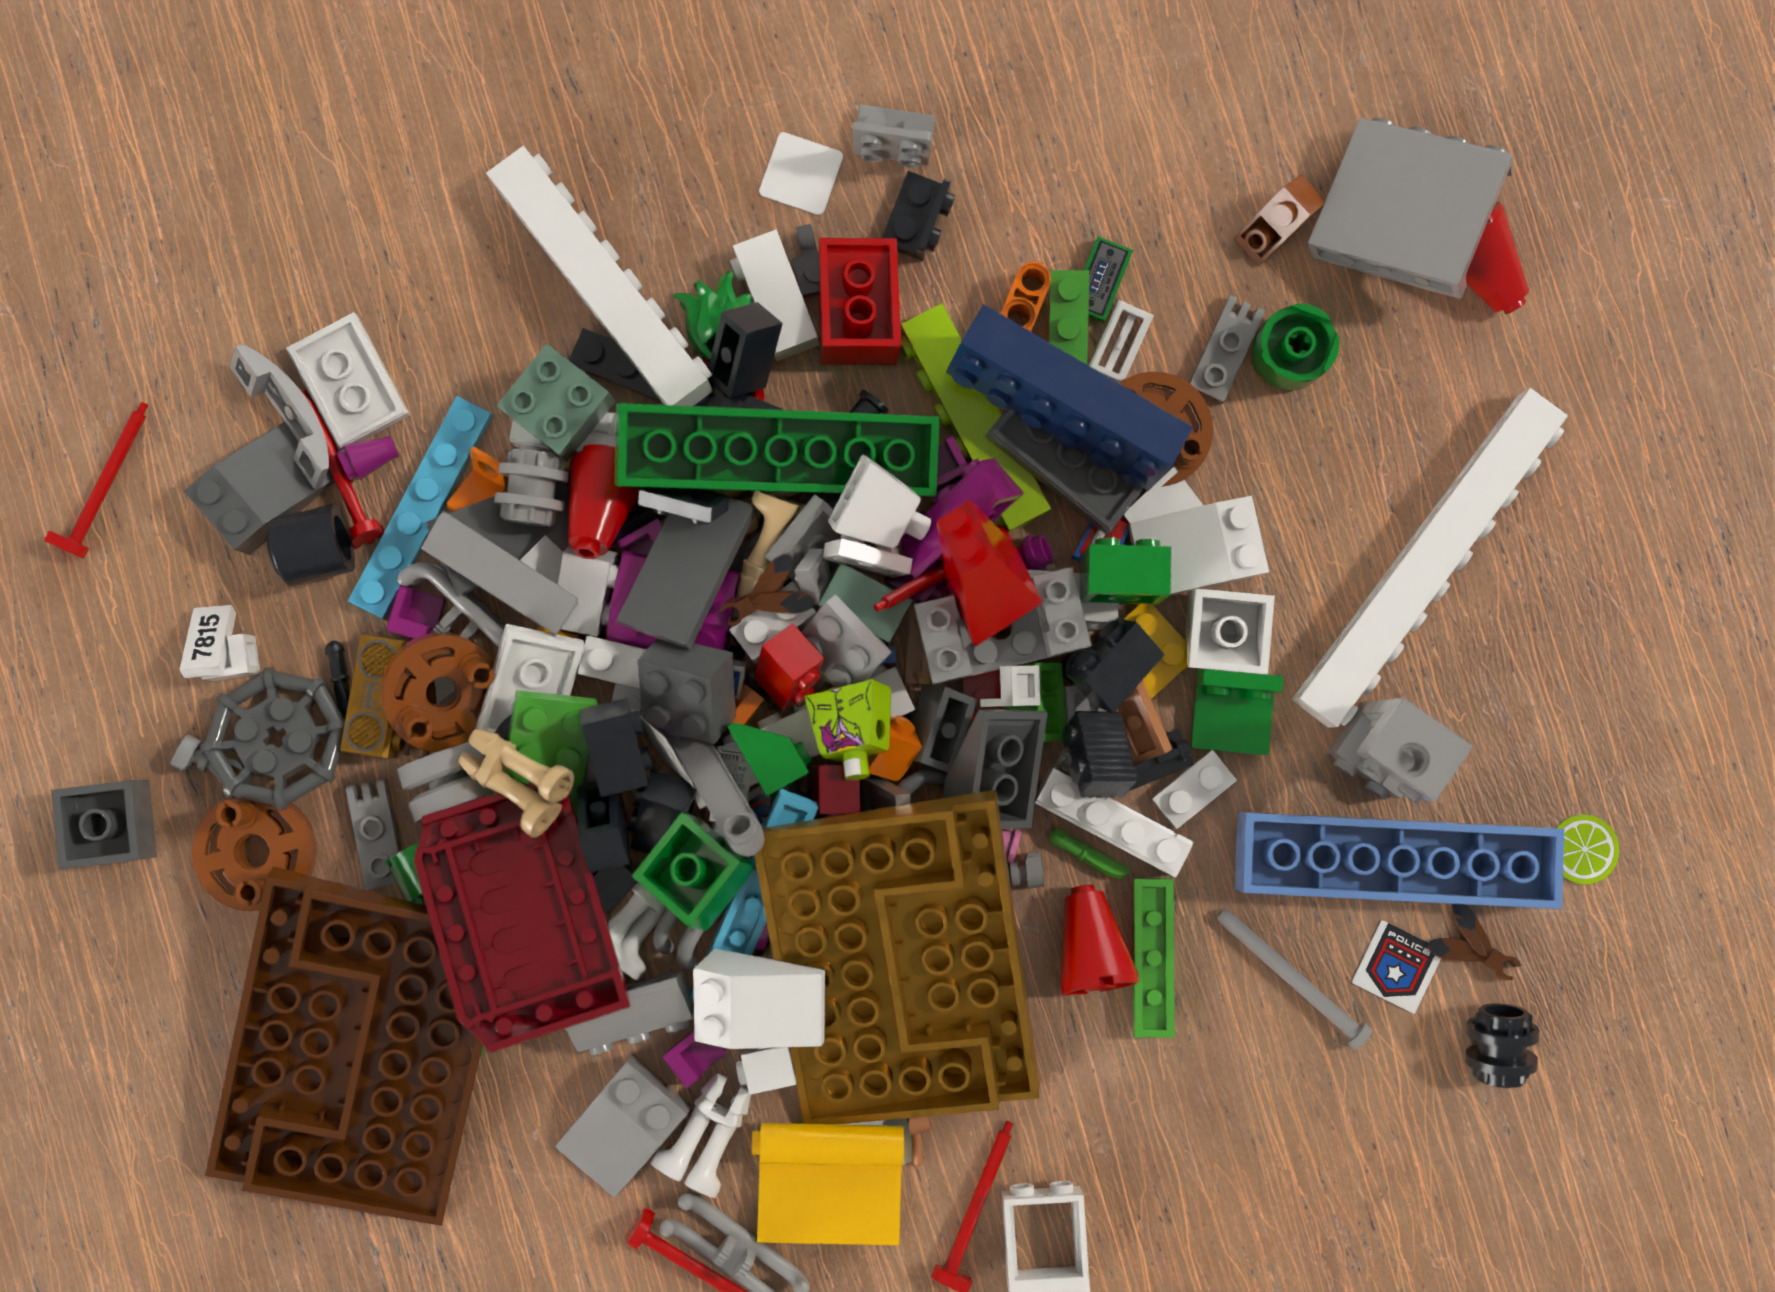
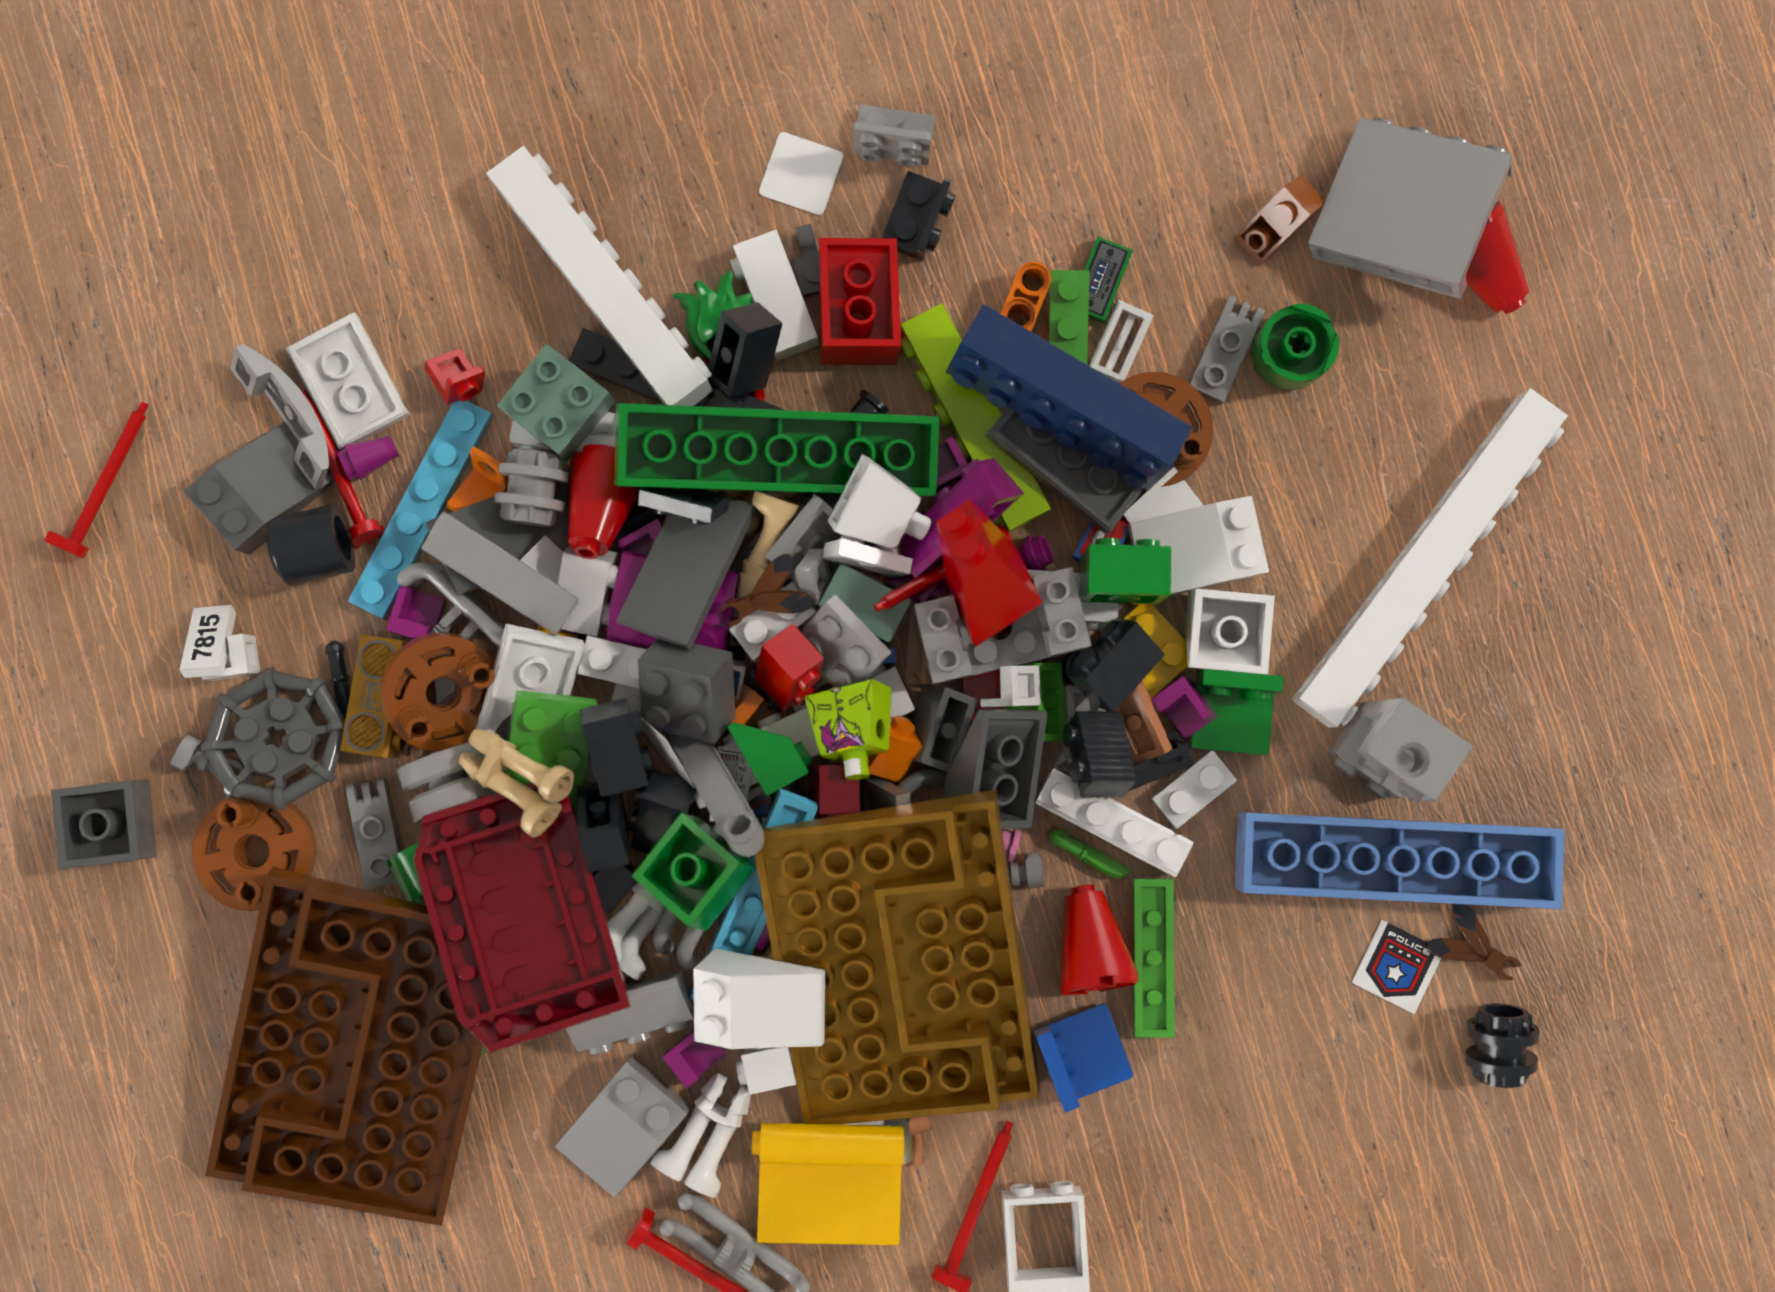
(455, 376): none -> red bracket
(1083, 1054): none -> blue bracket
(1185, 706): none -> magenta panel
(1356, 1033): light grey bar -> none
(1589, 849): lime sticker -> none

